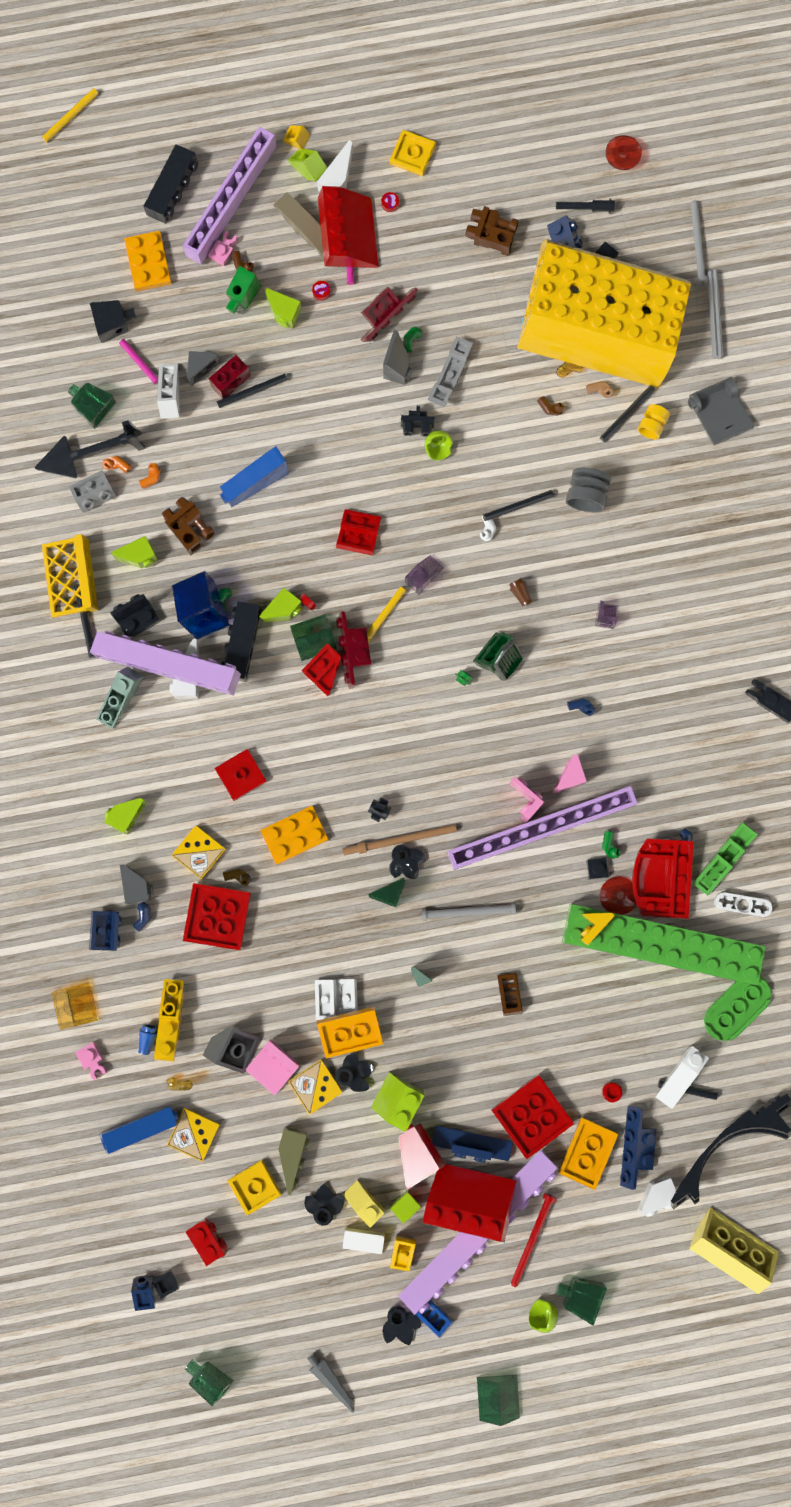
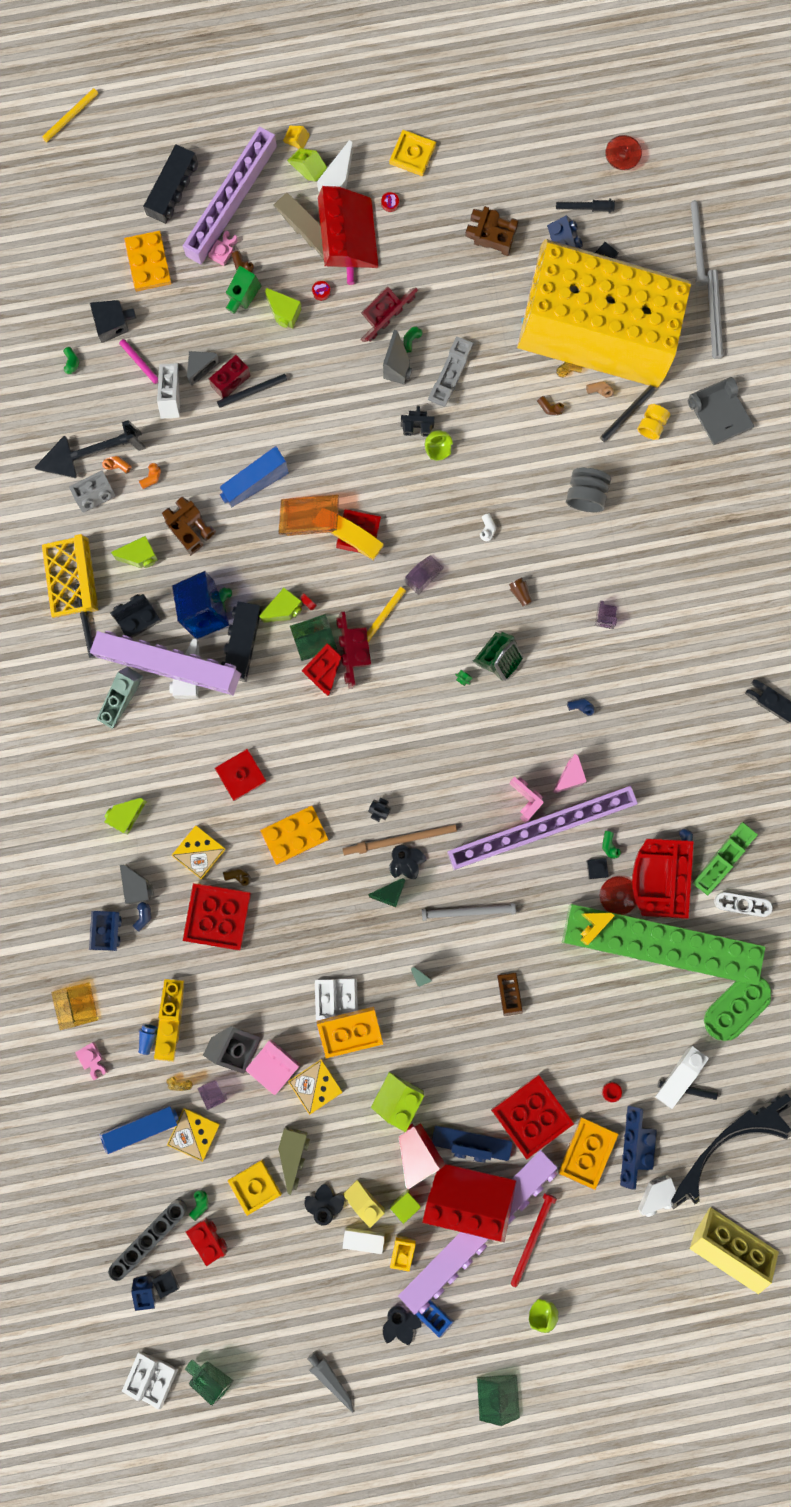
(72, 362): none -> green arm
(91, 402): clear green torso -> none
(140, 1246): none -> dark grey beam
(149, 1380): none -> white slope
(201, 1204): none -> green arm
(211, 1094): none -> clear purple panel
(308, 515): none -> clear orange piece
(357, 1073): black plate -> none
(358, 538): none -> yellow slope
(518, 505): black bar -> none
(582, 1297): clear green torso -> none

